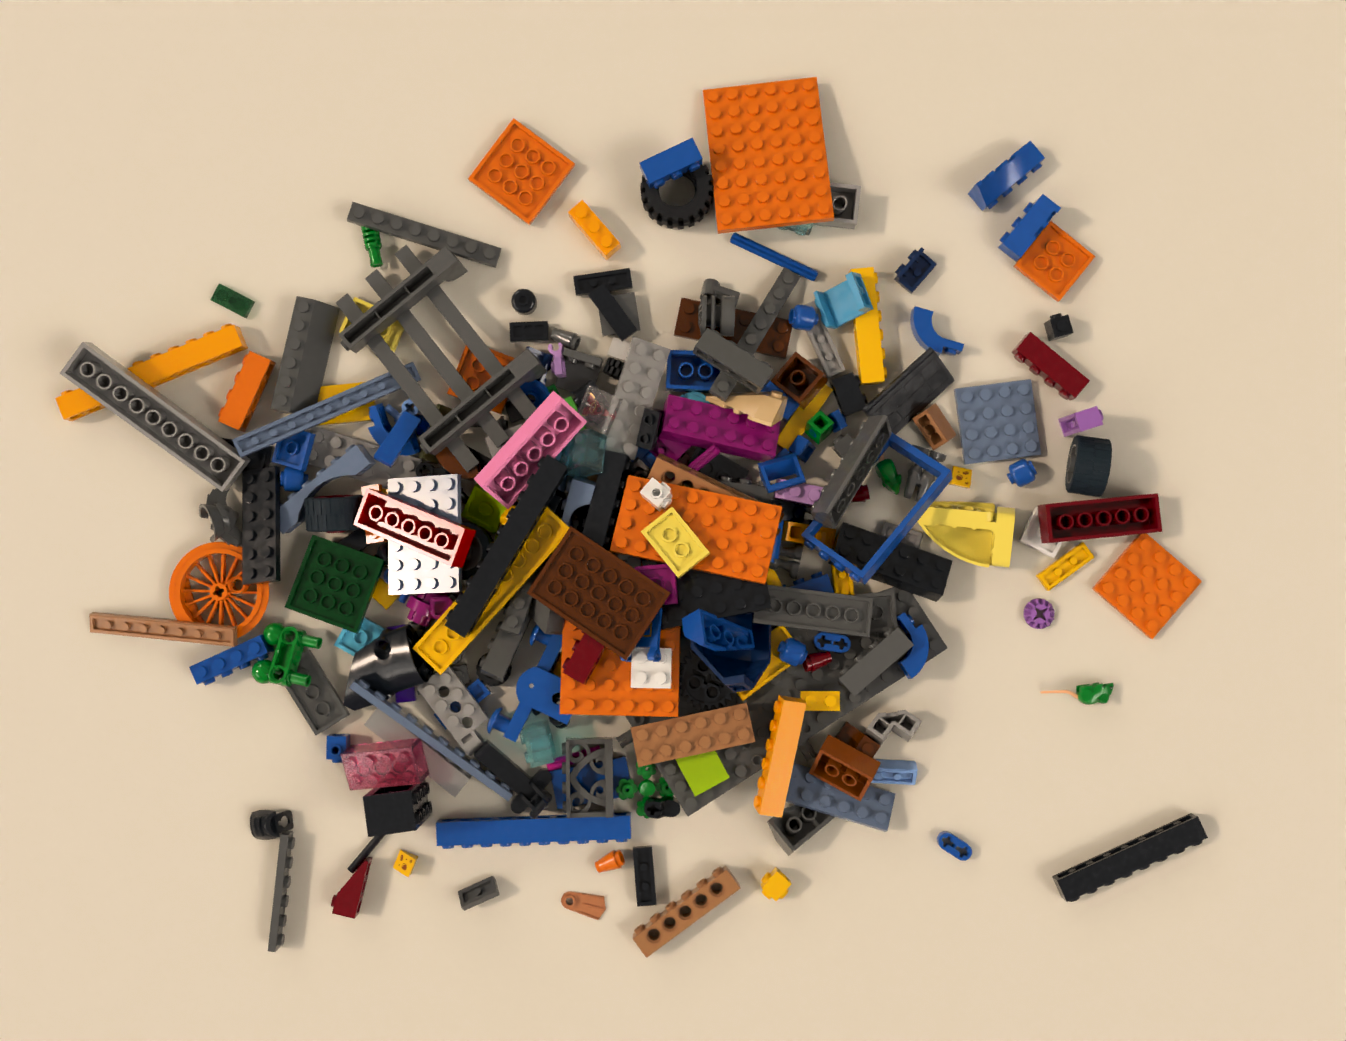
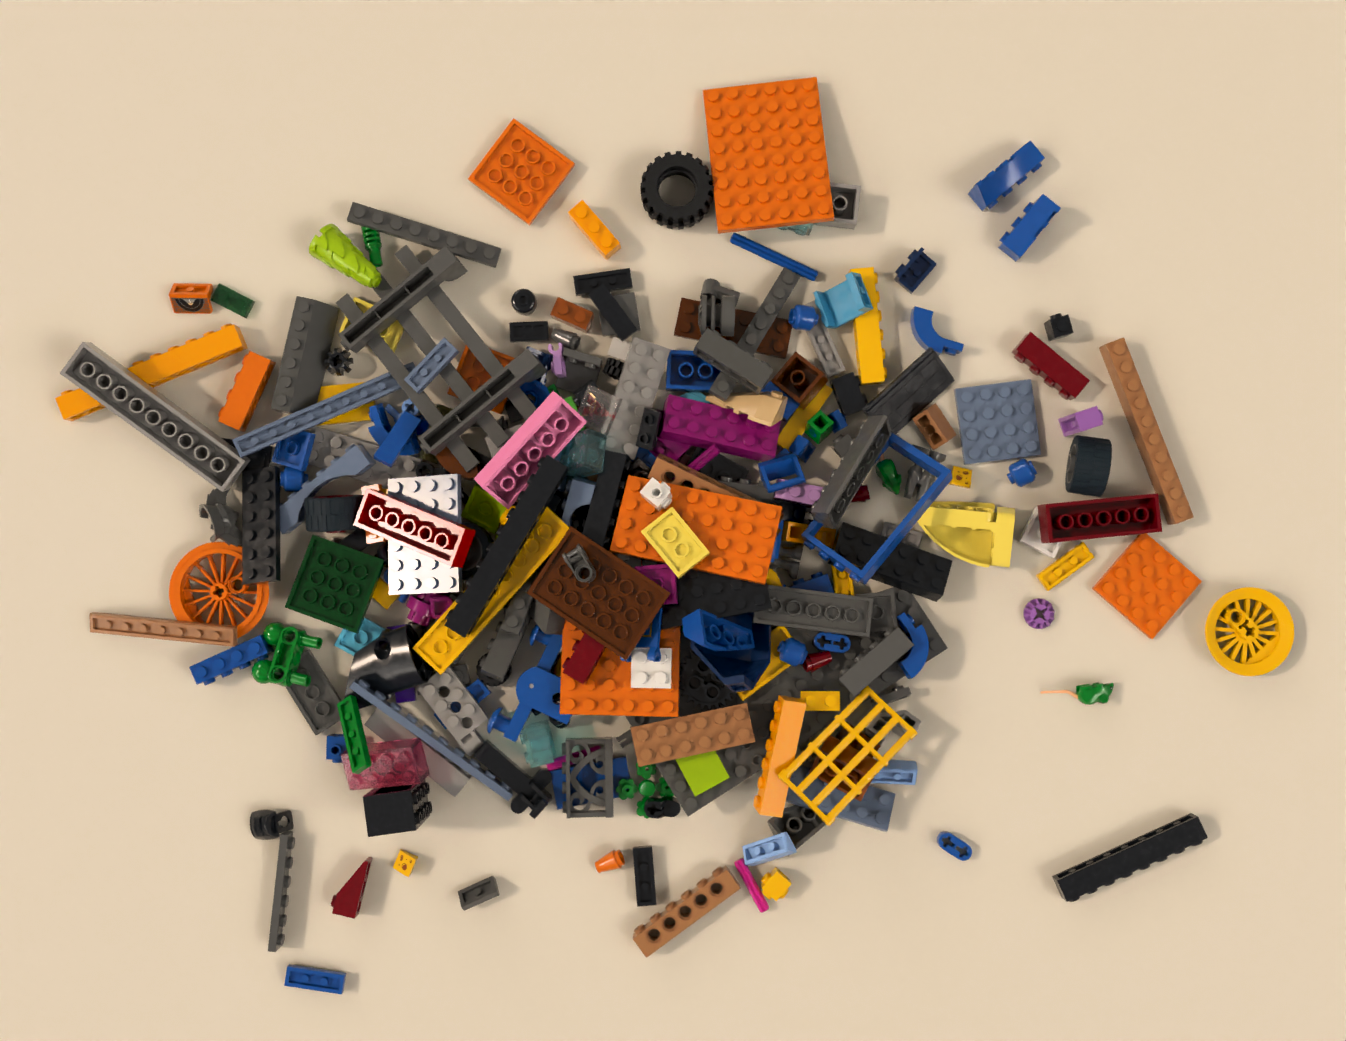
(191, 298): none -> panel
(315, 979): none -> blue plate
(339, 253): none -> lime cone
(339, 355): none -> black piece
(354, 734): none -> green plate
(365, 852): black bar -> none
(431, 365): none -> sand blue plate
(528, 830): blue brick -> none
(572, 315): none -> dark orange brick
(577, 561): none -> dark grey piece
(585, 904): nougat piece -> none
(671, 163): blue brick -> none
(751, 885): none -> dark pink axle
(768, 849): none -> light blue slope
(842, 774): none -> yellow door
(897, 694): none -> dark grey plate
(1054, 261): orange plate -> none
(1146, 431): none -> medium nougat brick
(1271, 652): none -> yellow piece

